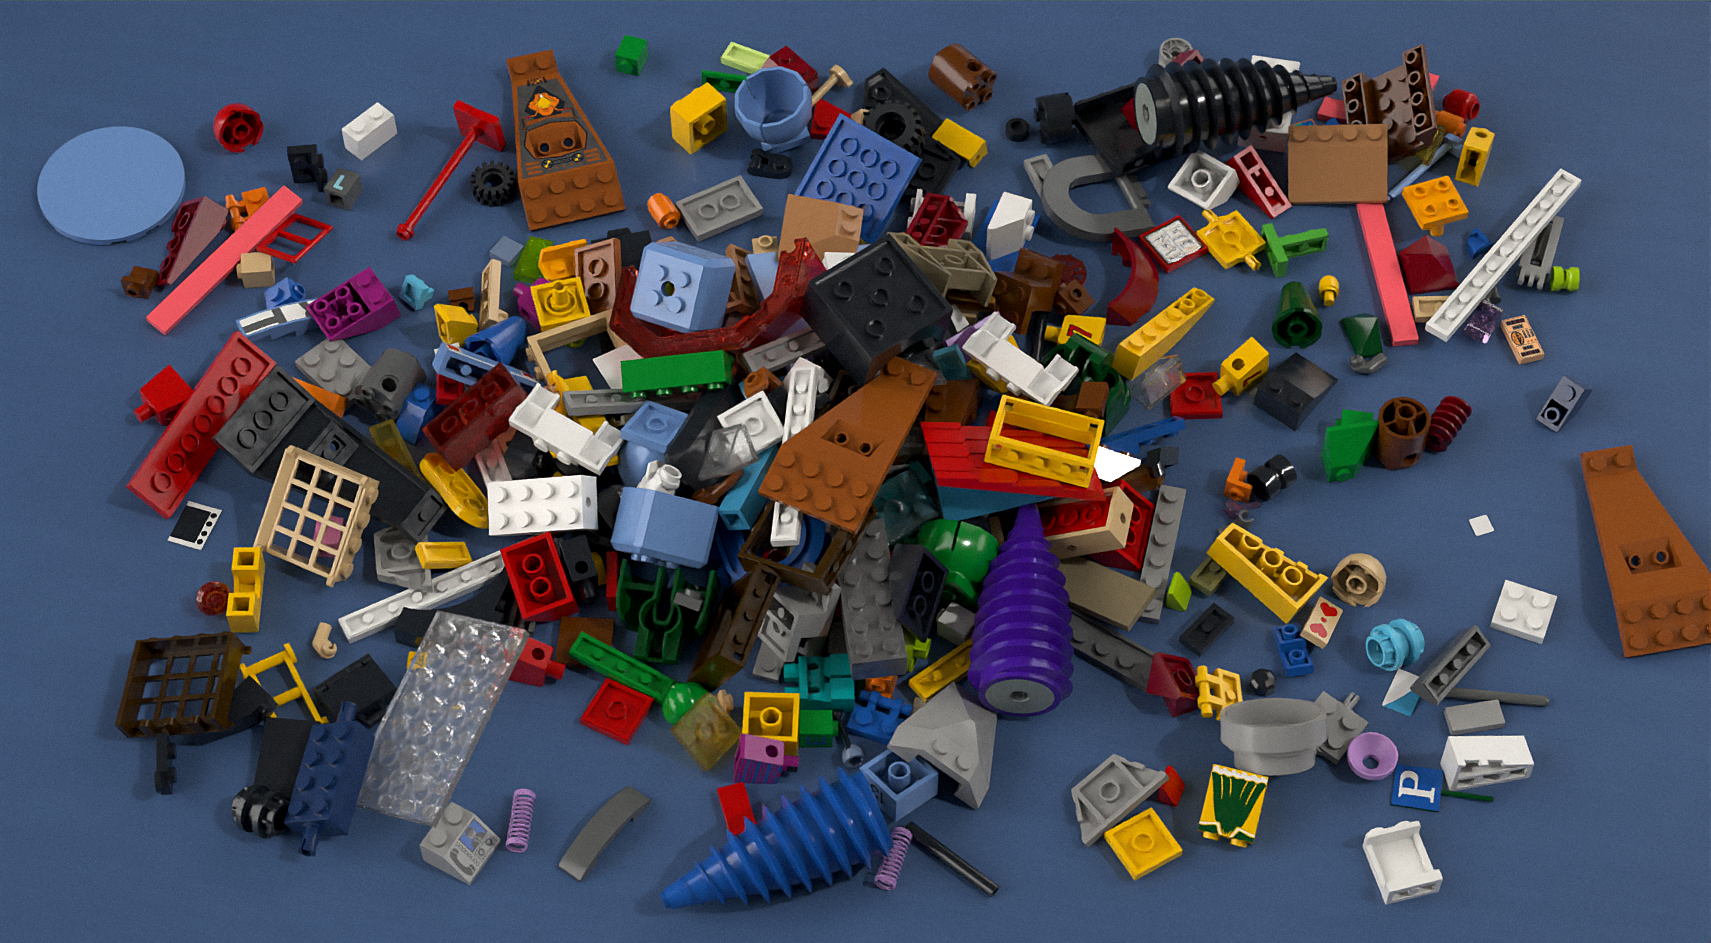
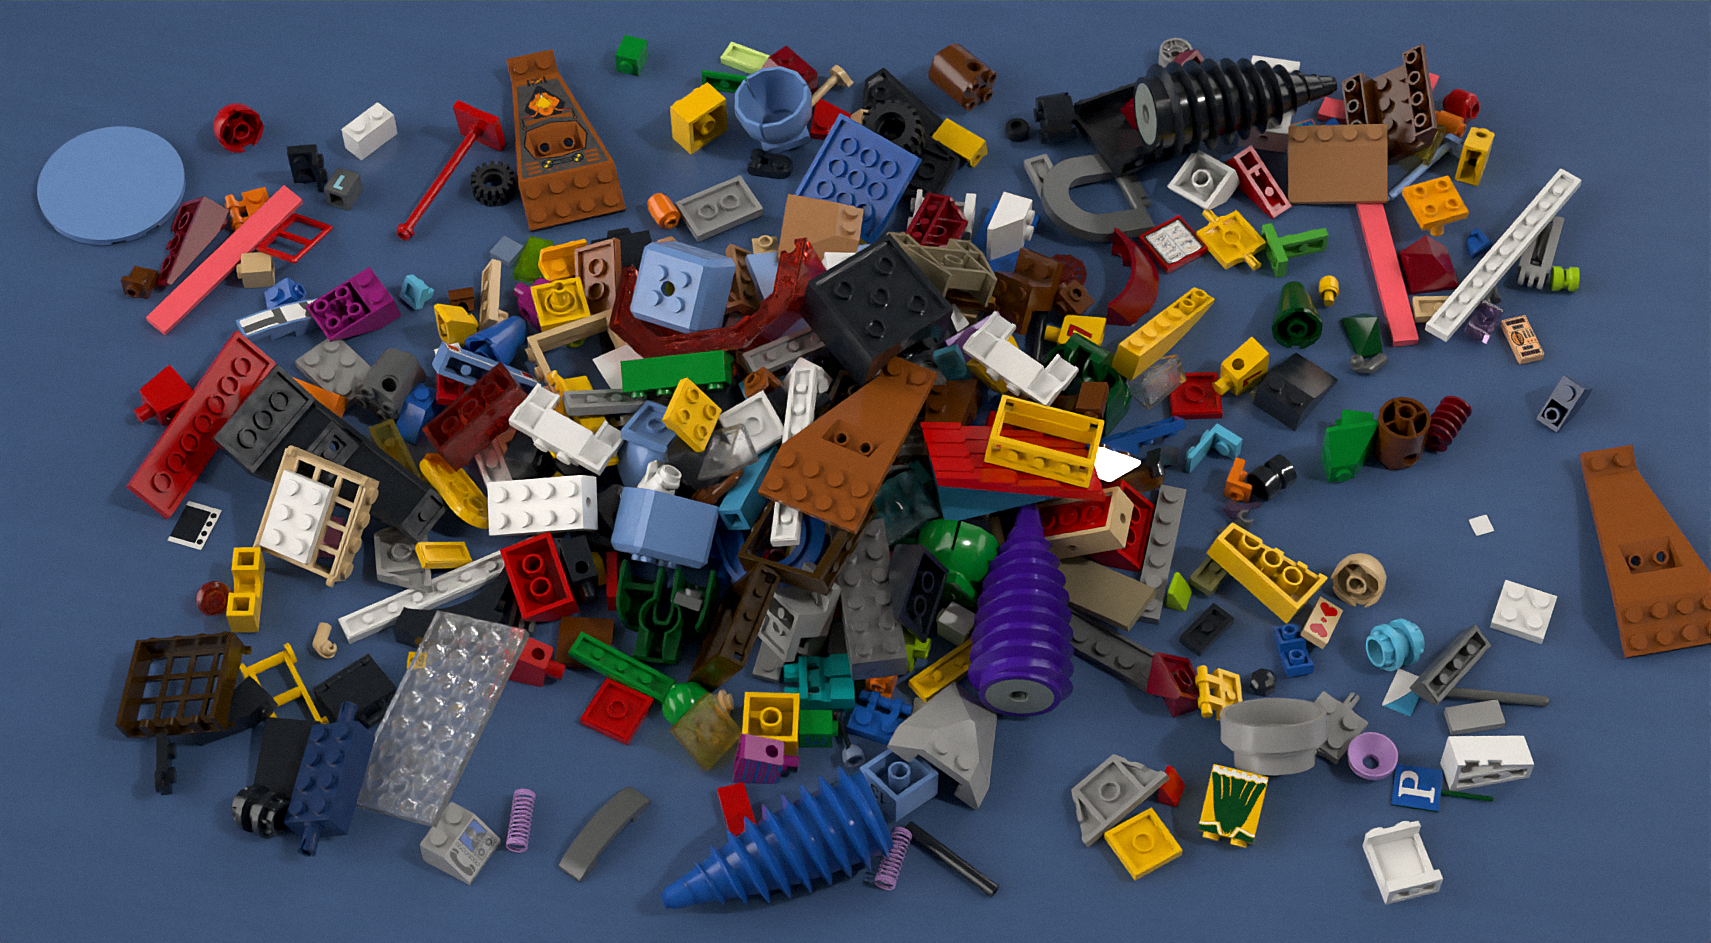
(296, 516): none -> white plate
(691, 415): none -> yellow plate
(1219, 438): none -> medium azure bracket

